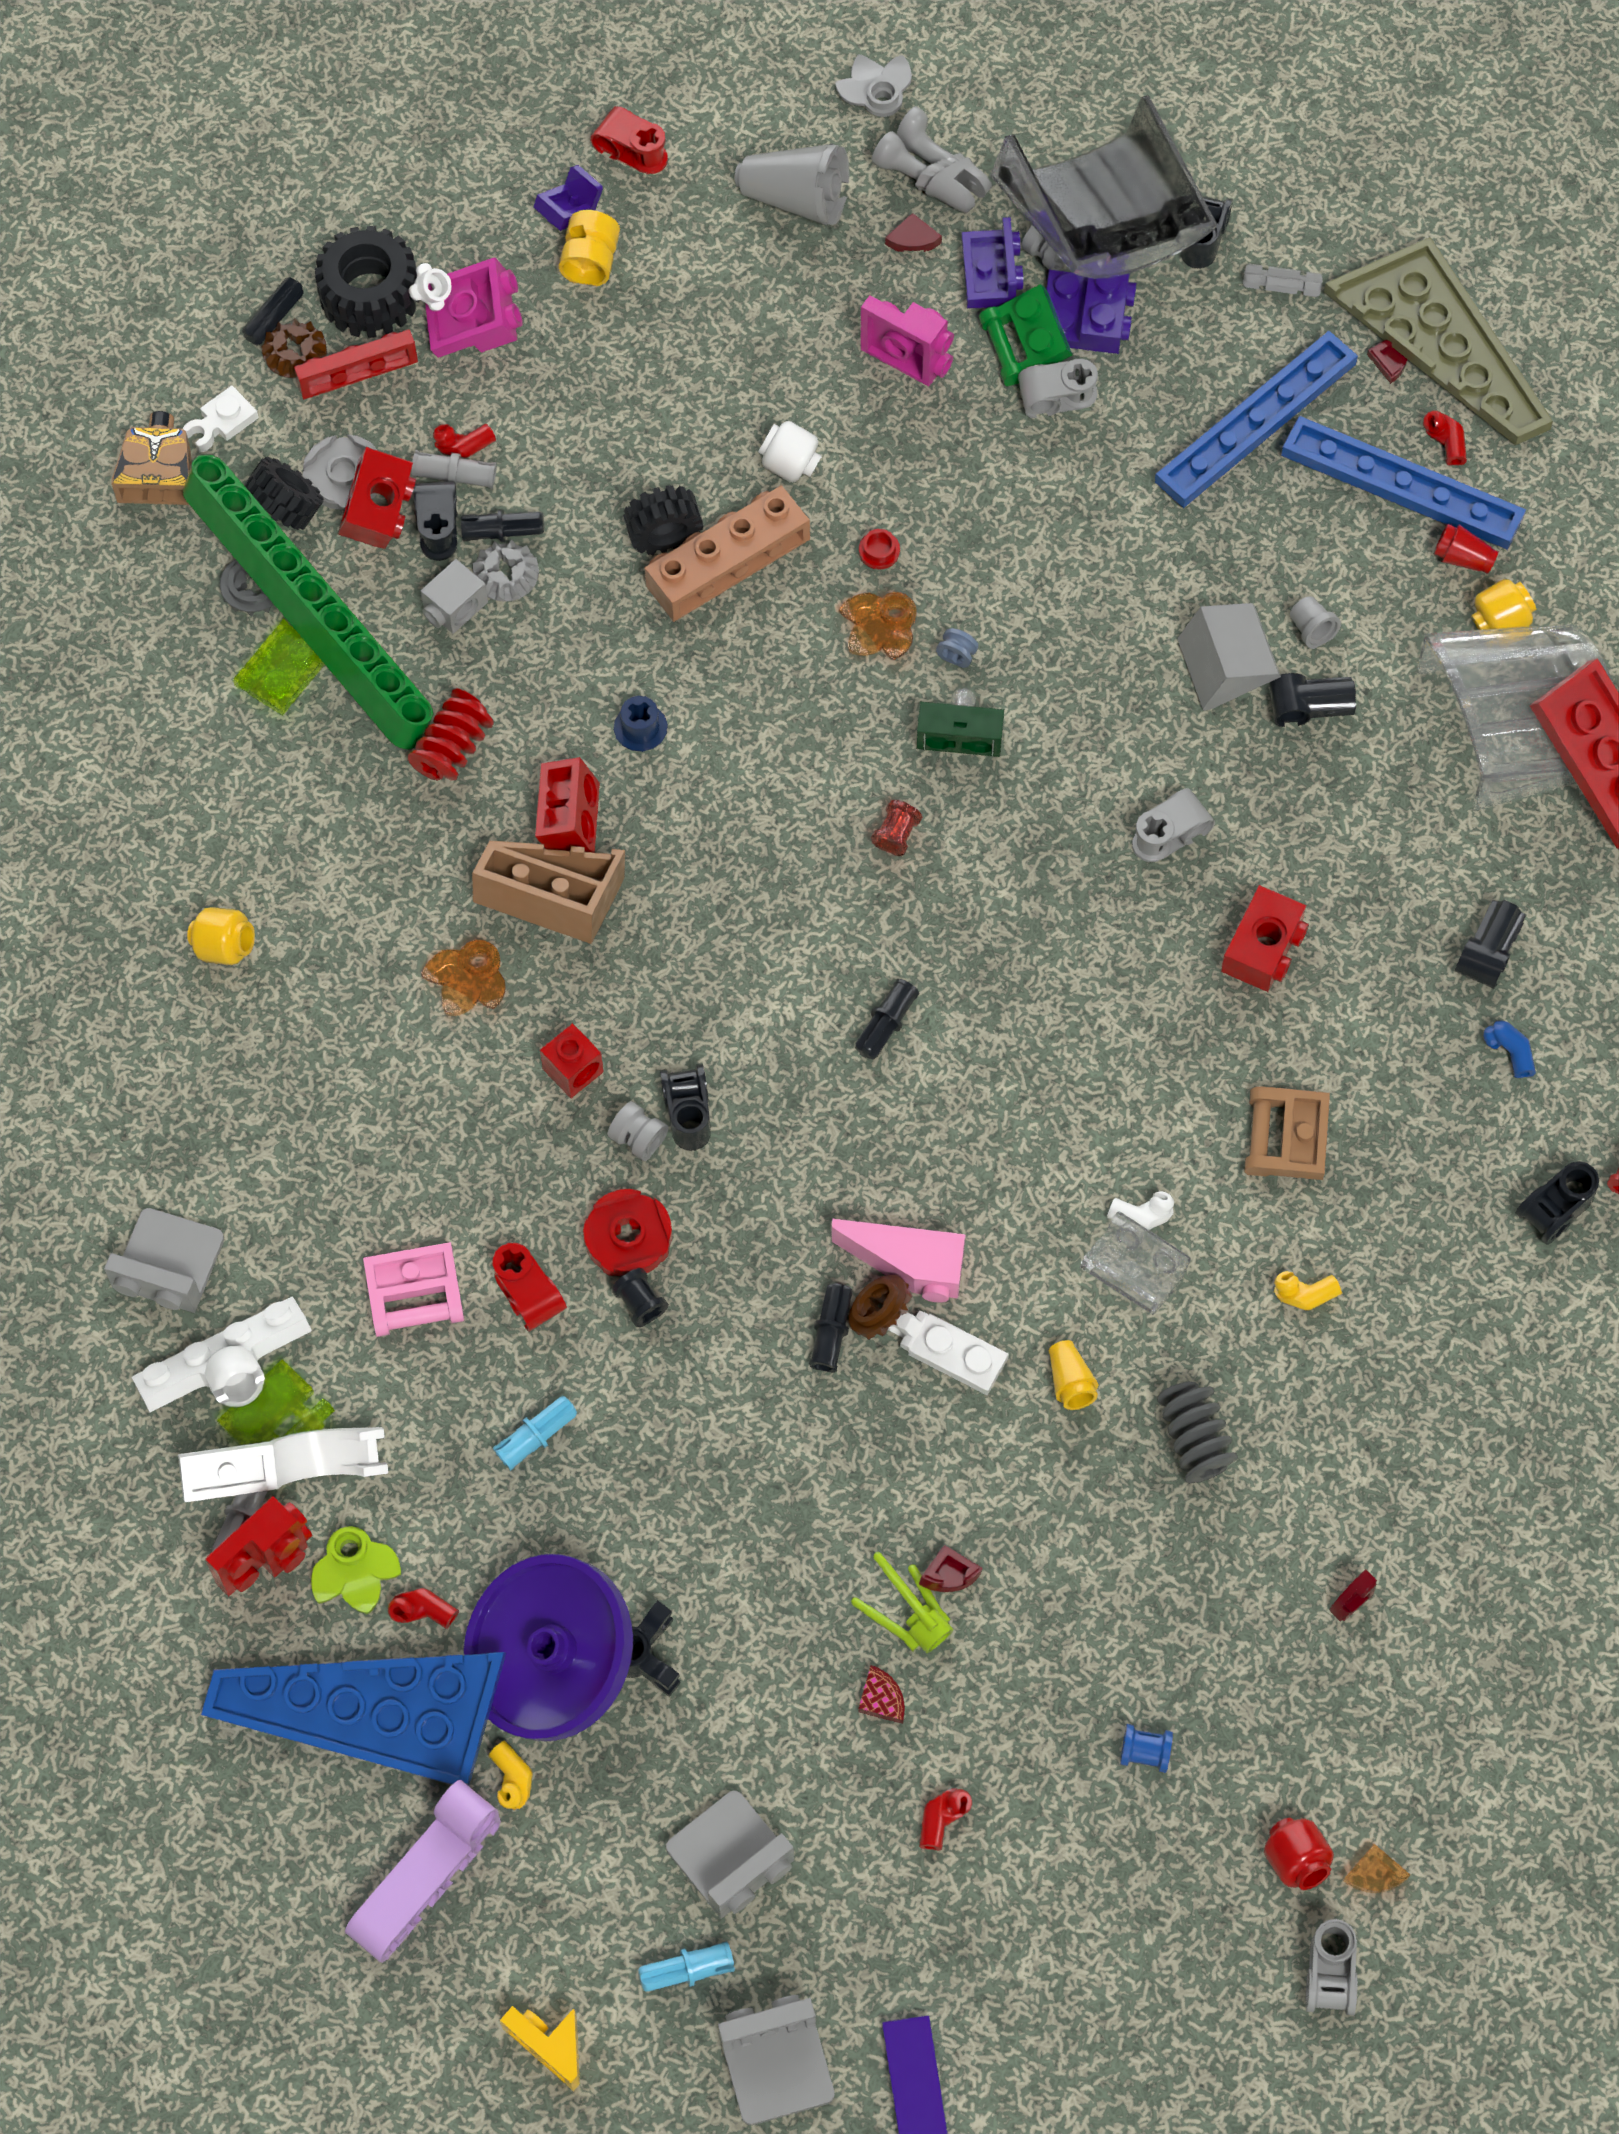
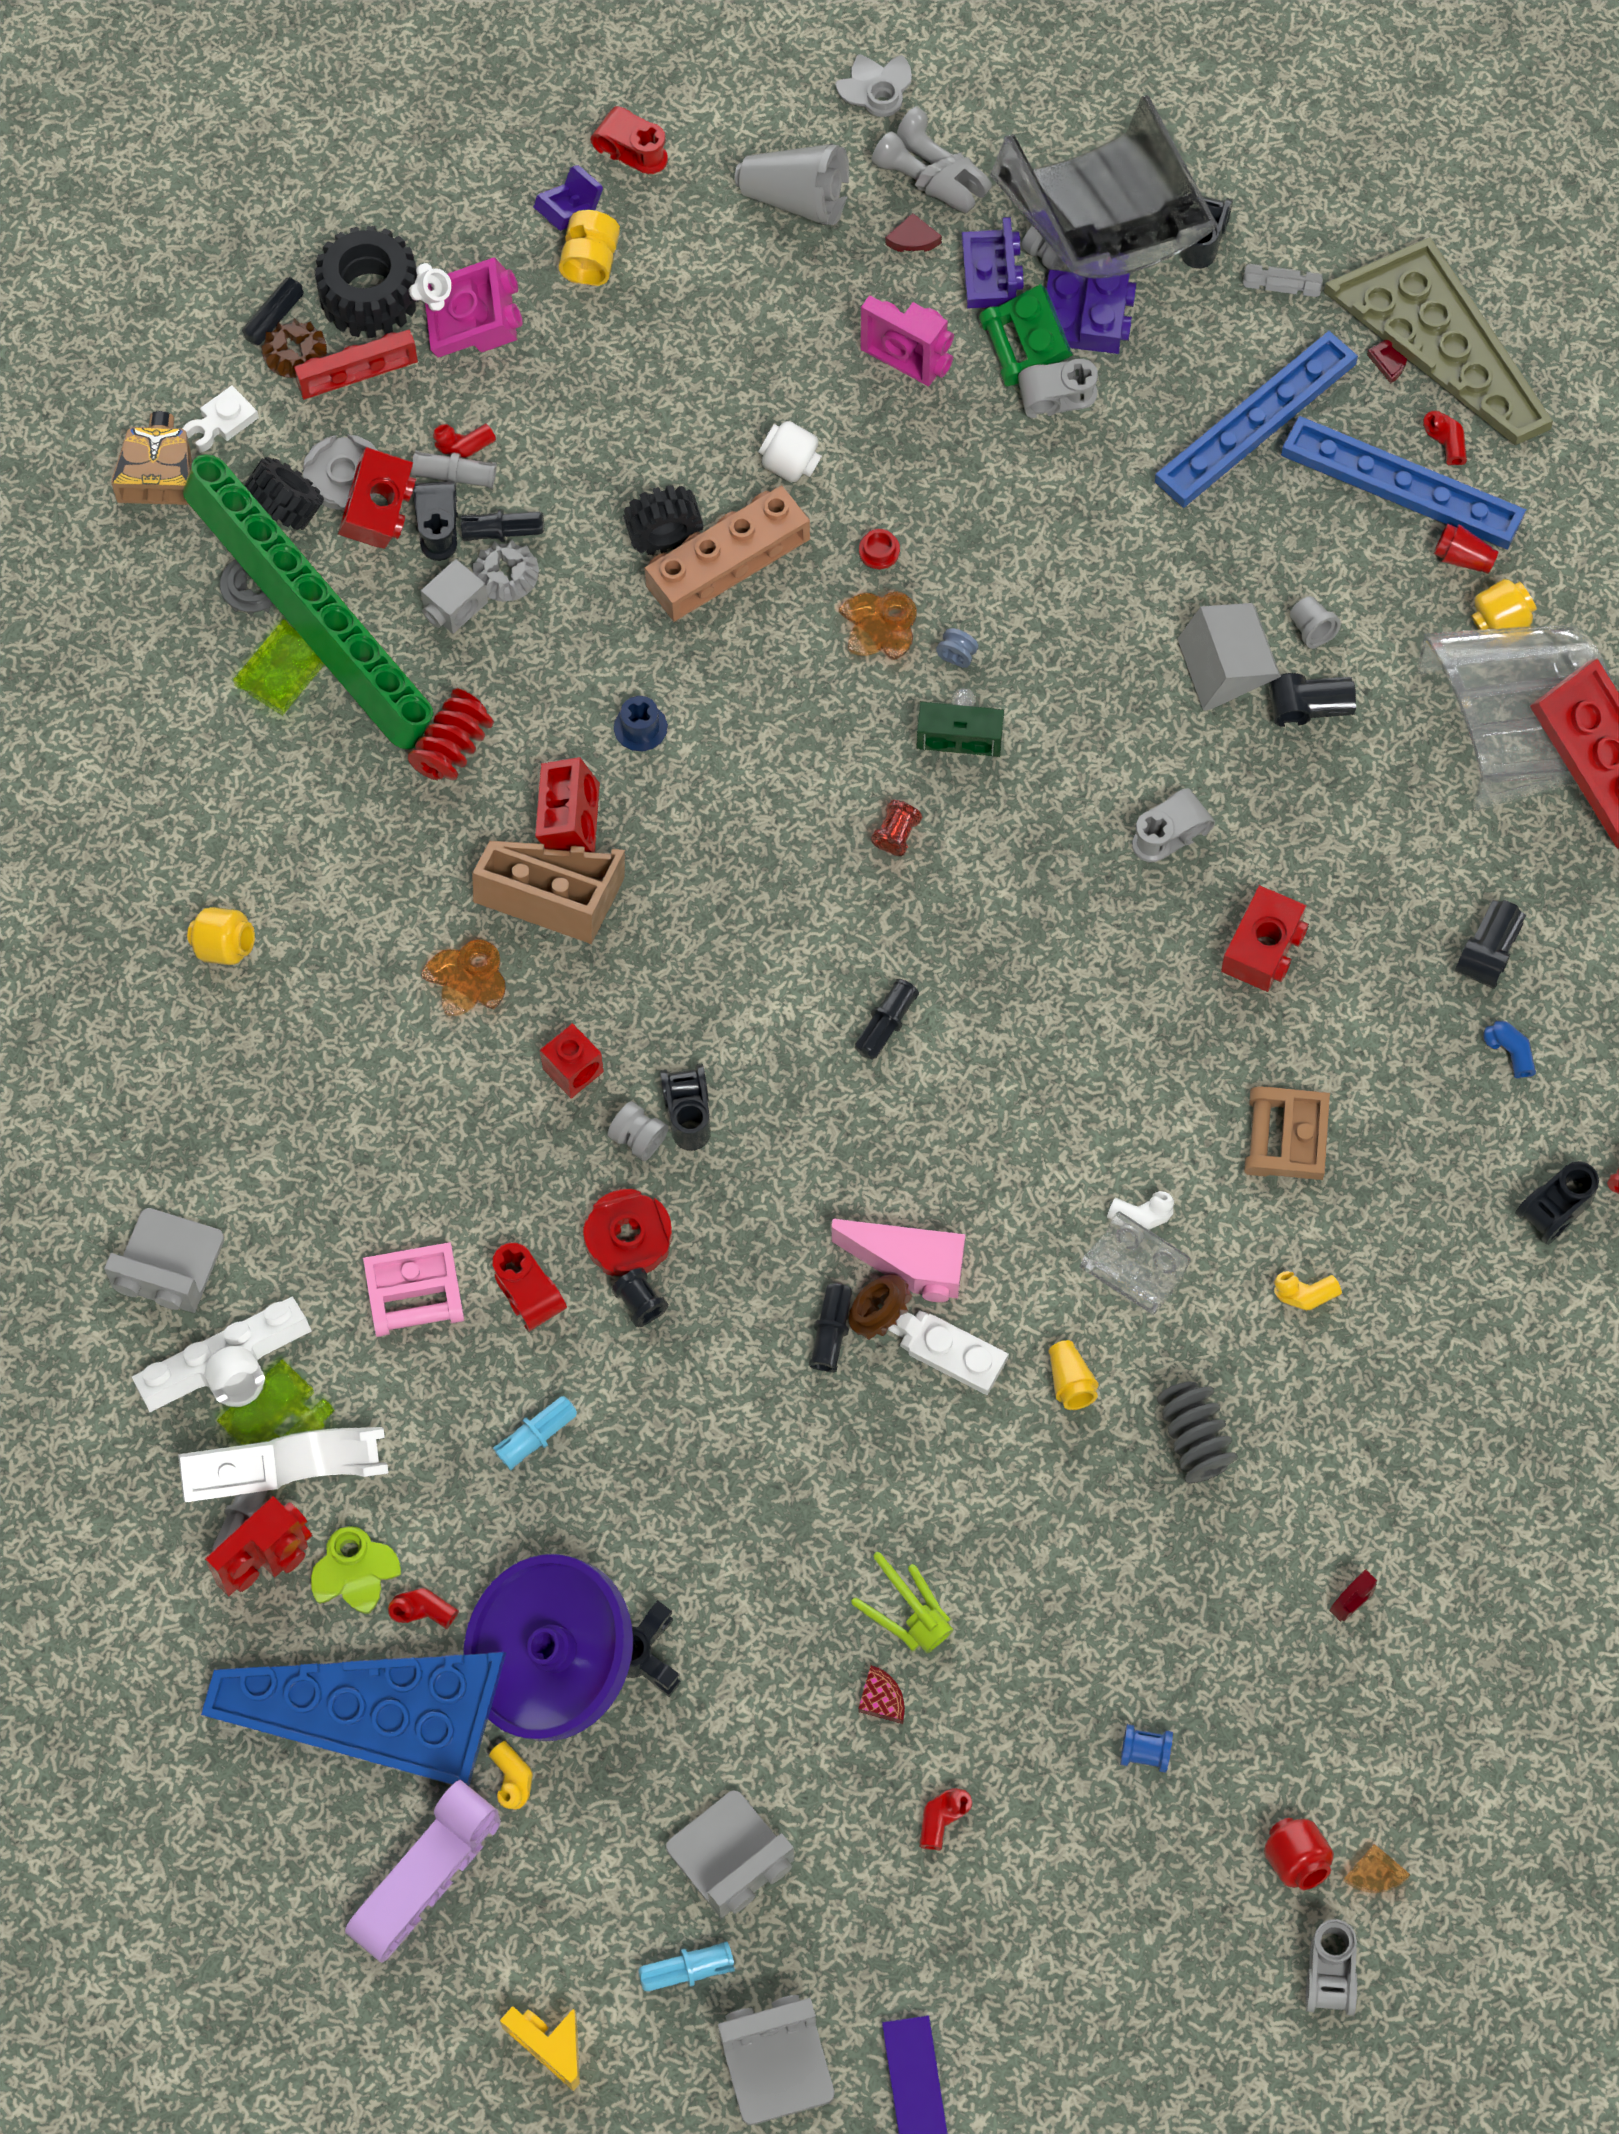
(950, 1572): dark red tile -> none

